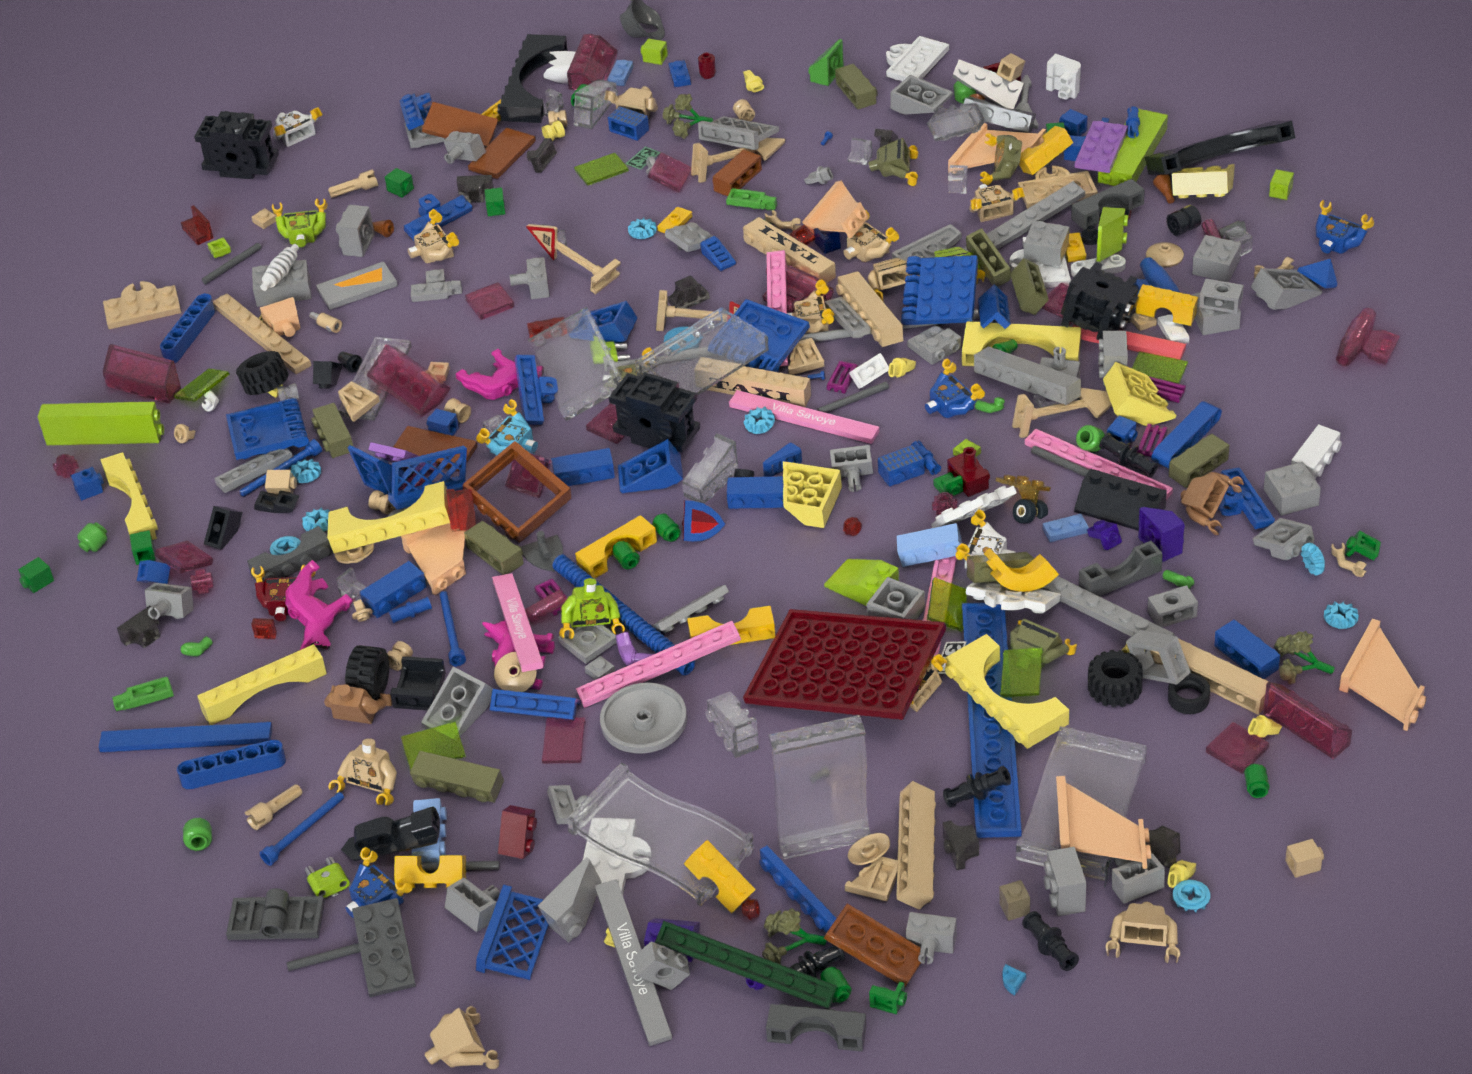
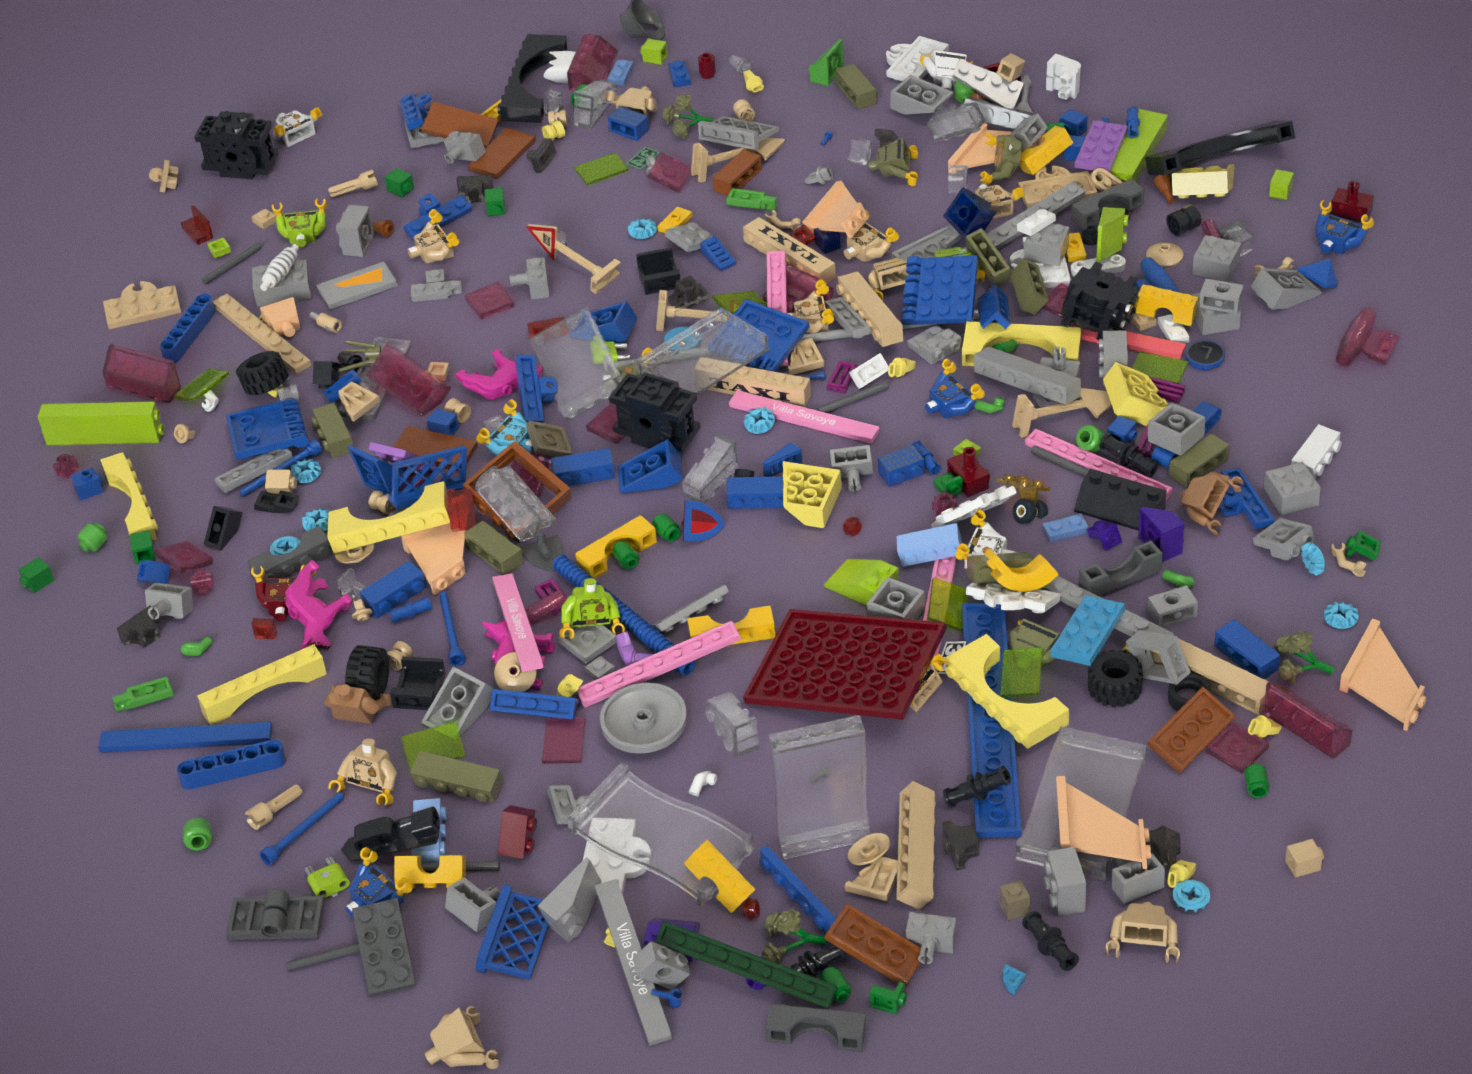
(167, 176): none -> tan hips
(332, 391): none -> blue tile
(371, 352): none -> olive plant
(514, 502): none -> clear brick
(548, 439): none -> dark tan plate
(568, 686): none -> light yellow piece
(657, 270): none -> black panel
(674, 997): none -> blue hand
(701, 780): none -> white arm
(733, 301): none -> clear neon green piece
(740, 64): none -> clear cone
(942, 66): none -> white torso
(969, 212): none -> clear blue slope
(1029, 130): none -> light grey brick
(1036, 222): none -> white plate
(1087, 630): none -> dark azure plate
(1106, 179): none -> tan plate
(1176, 429): none -> light grey brick
(1191, 730): none -> dark orange tile
(1205, 354): none -> black tile
(1351, 203): none -> dark red brick

